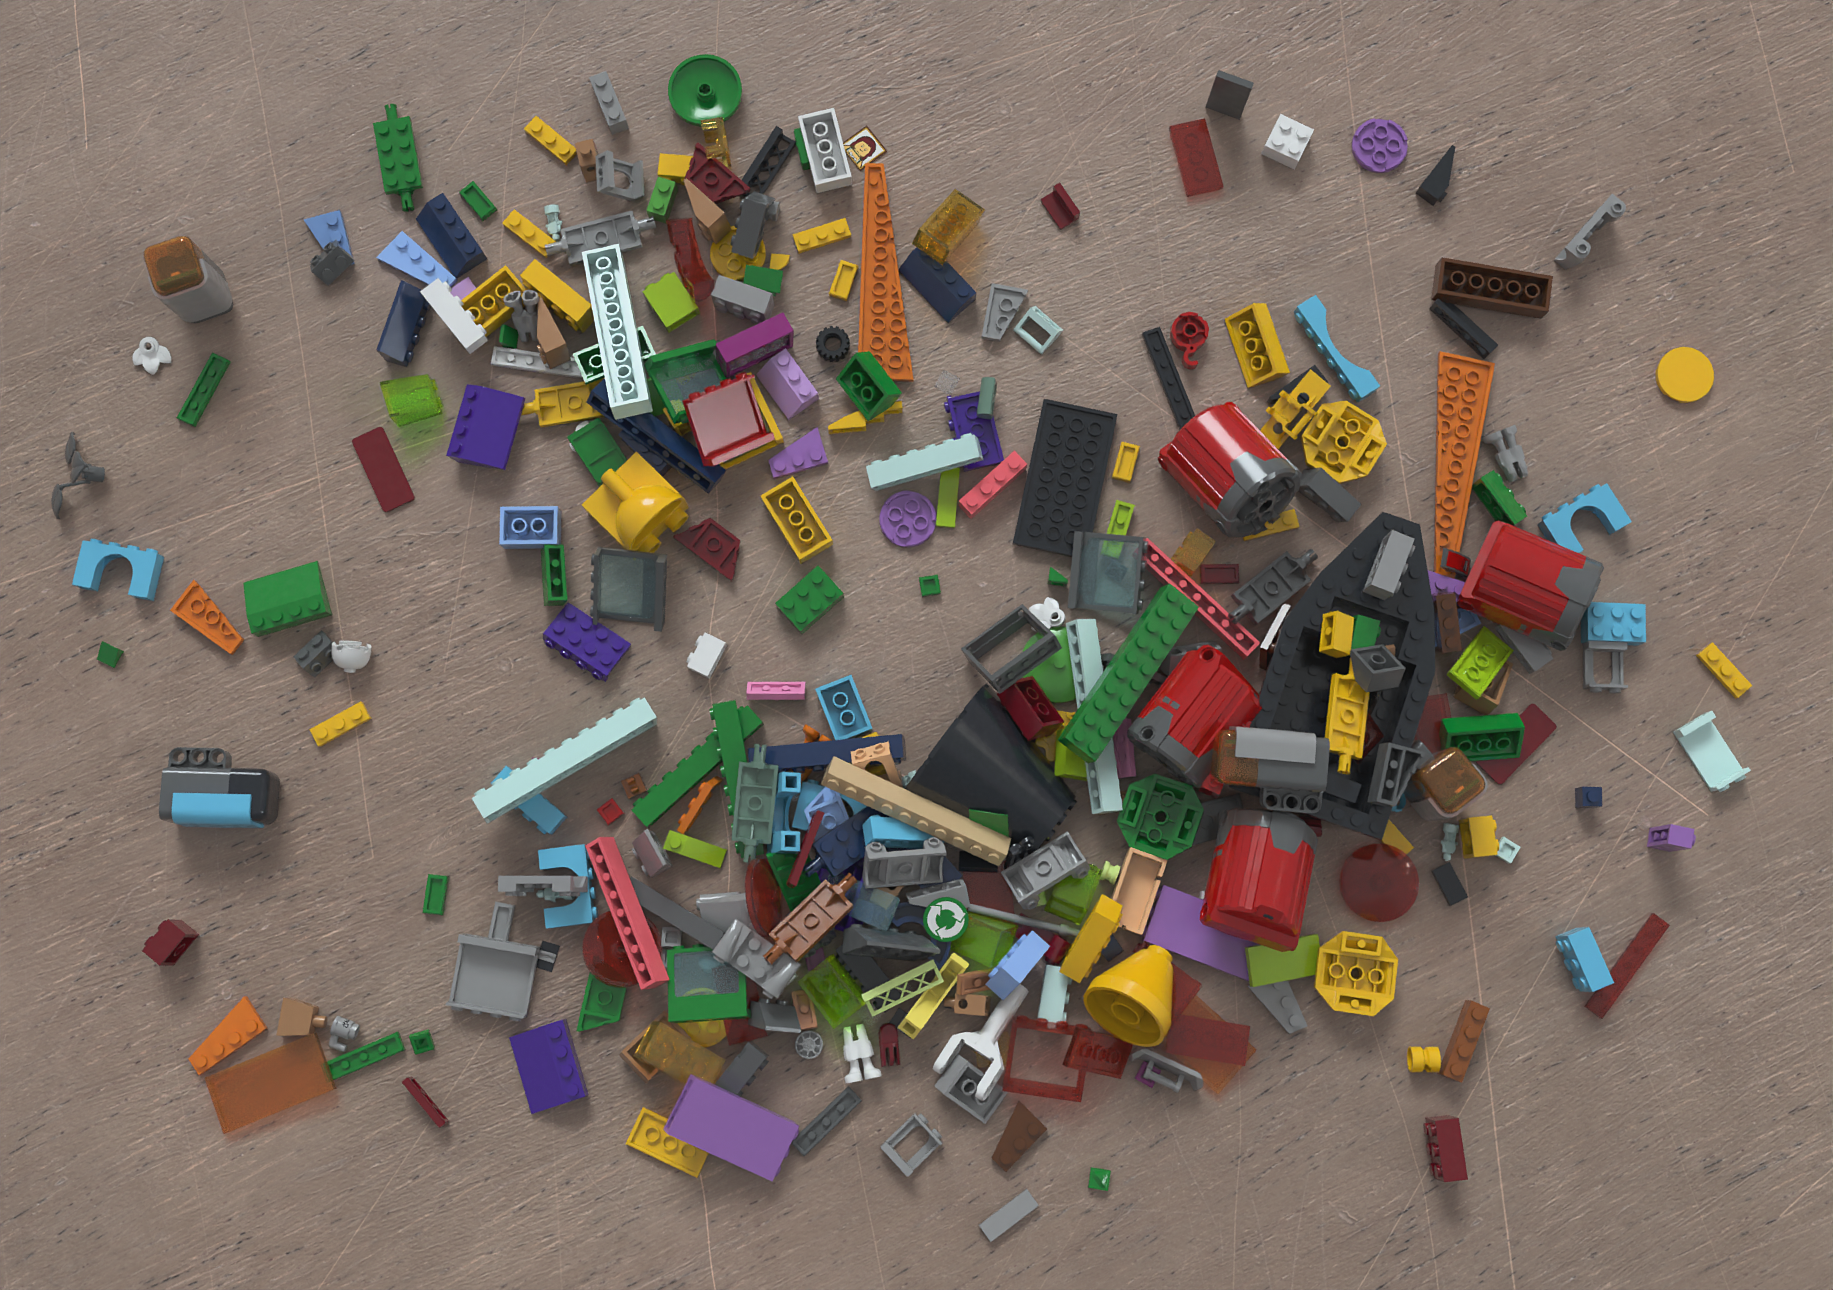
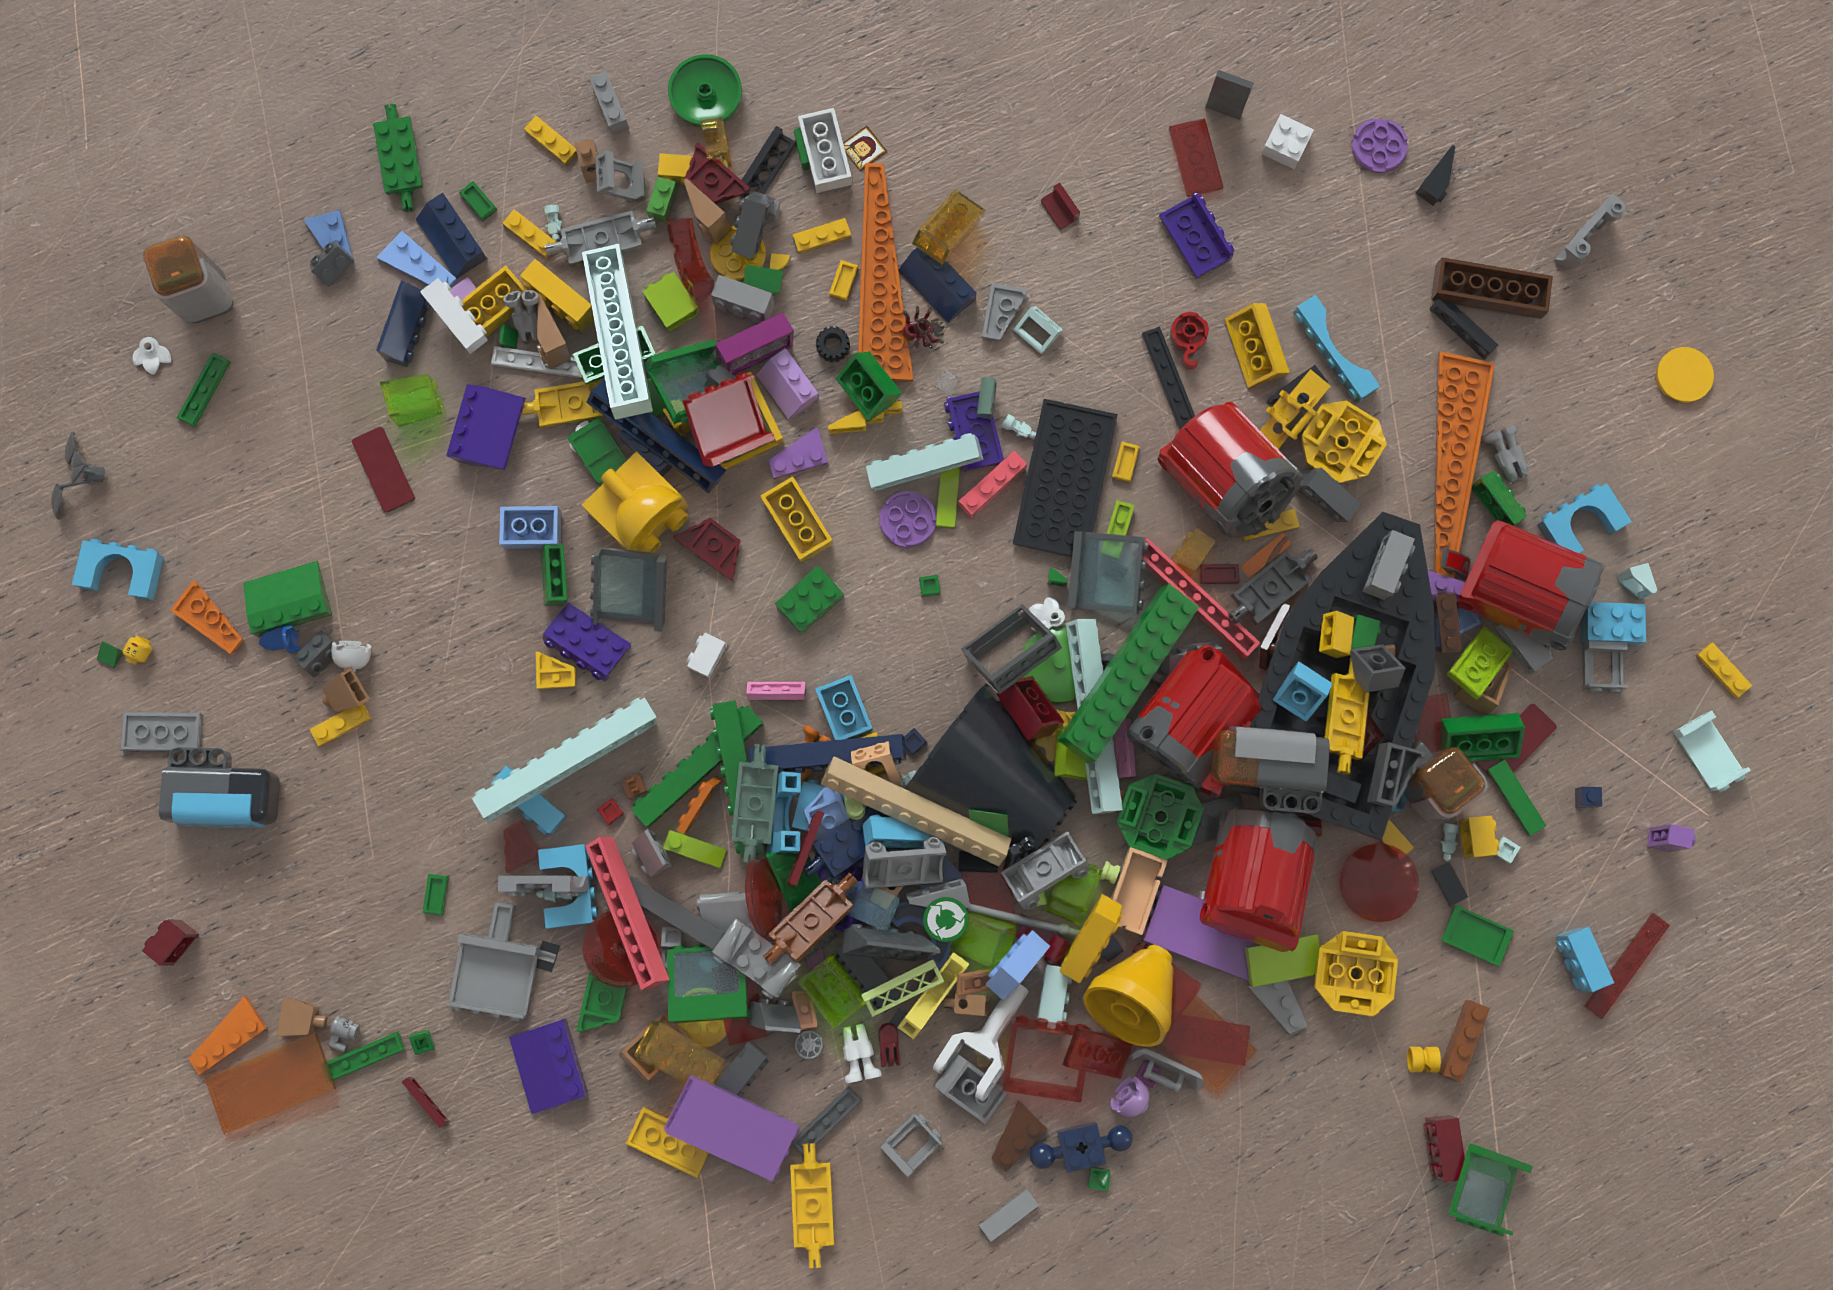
(137, 649): none -> yellow head
(160, 731): none -> light grey tile
(280, 638): none -> blue piece
(344, 691): none -> medium nougat torso
(518, 846): none -> clear red wing
(553, 673): none -> yellow wing
(717, 375): none -> dark grey brick
(812, 1205): none -> yellow plate
(854, 809): none -> yellowish green arm
(914, 741): none -> dark blue tile
(922, 328): none -> animal
(1021, 428): none -> light aqua piece
(1118, 1138): none -> dark blue brick
(1131, 1098): none -> lavender cylinder
(1197, 235): none -> dark purple bracket
(1266, 555): none -> orange sticker
(1302, 691): none -> medium azure slope
(1477, 935): none -> green piece
(1485, 1189): none -> clear light blue panel
(1516, 797): none -> green tile
(1635, 578): none -> light aqua tile

